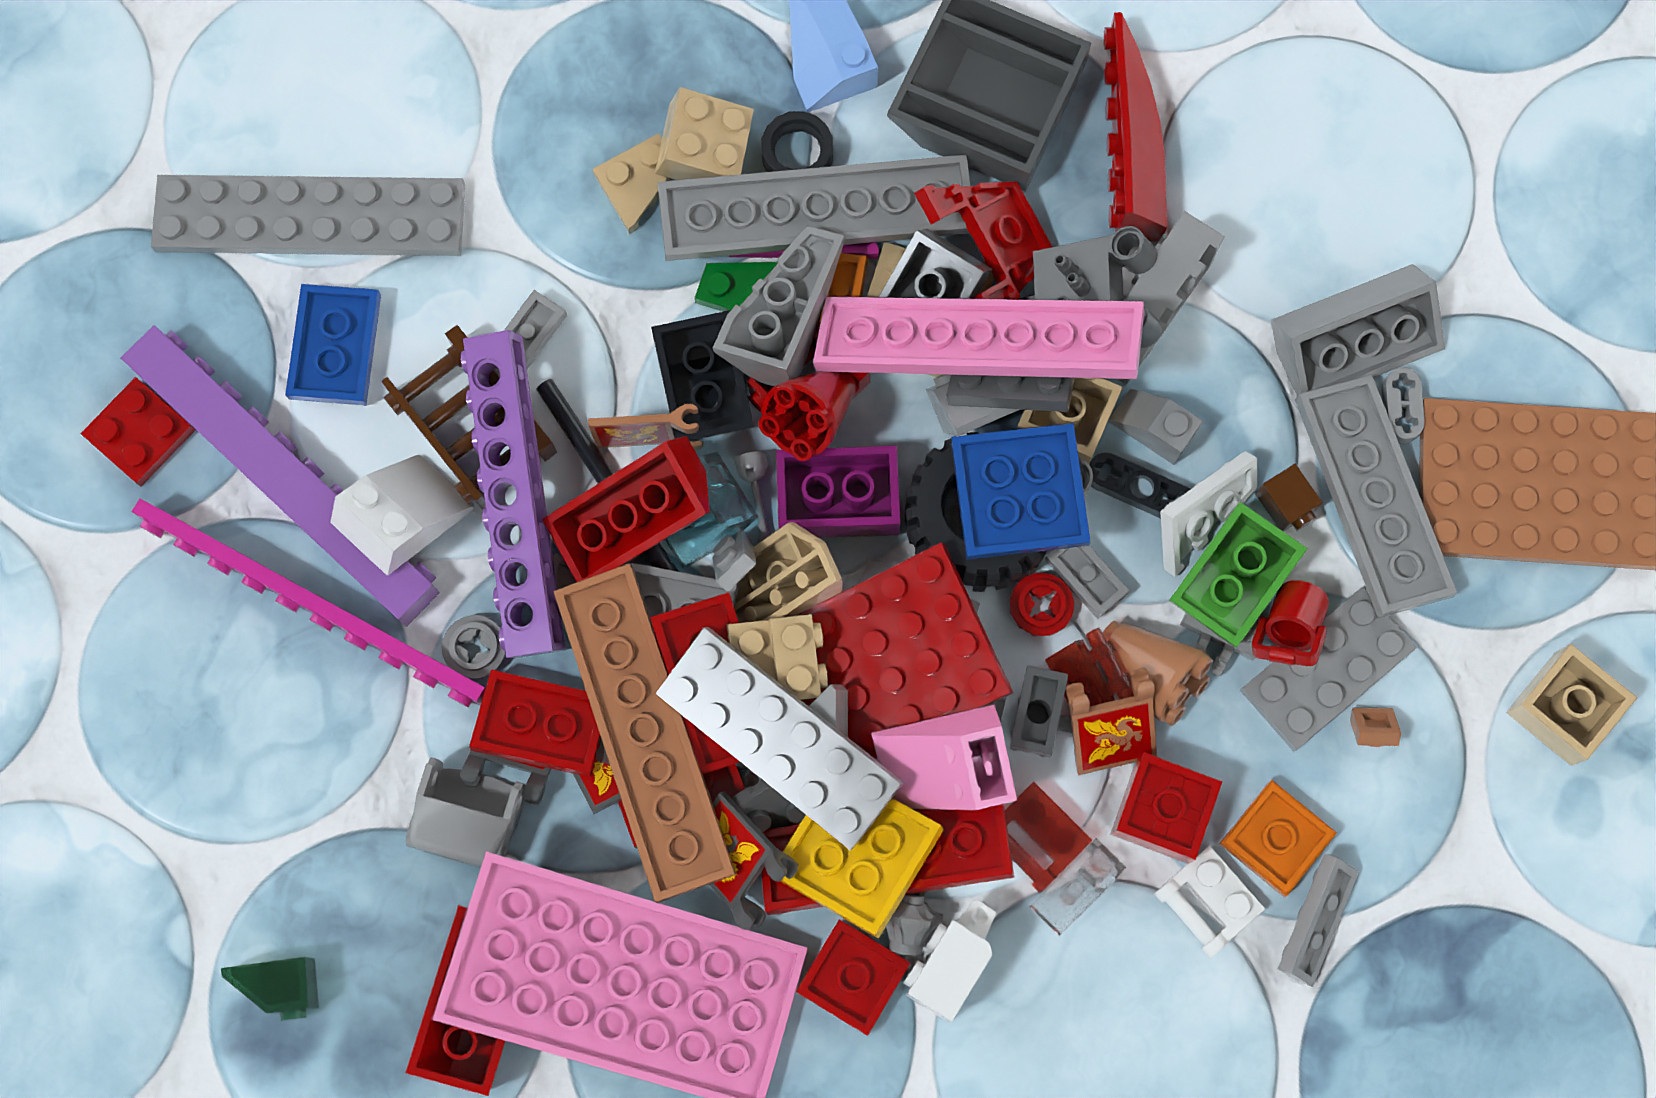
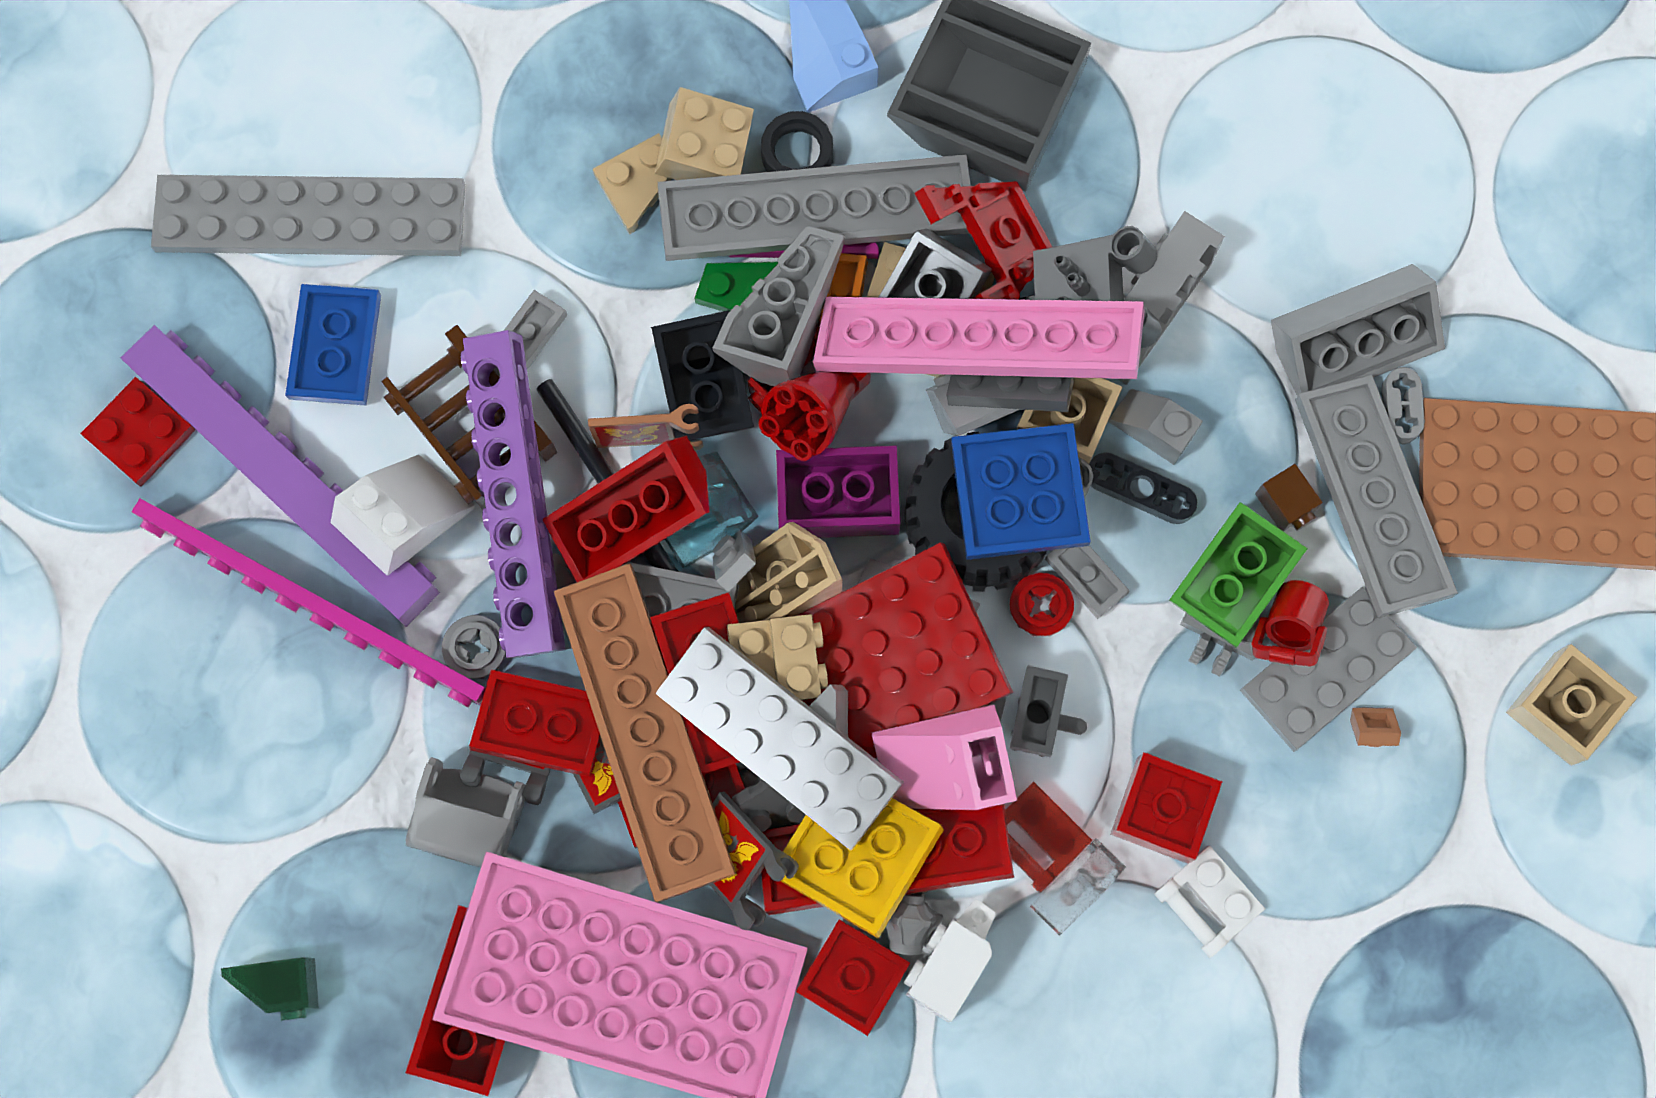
(752, 468): light grey hinge -> none
(1082, 668): clear red plate -> none
(1115, 730): flag -> none
(1136, 139): red wedge -> none
(1171, 665): nougat cone -> none
(1192, 515): white wing -> none
(1277, 838): orange plate -> none
(1318, 920): light grey plate -> none

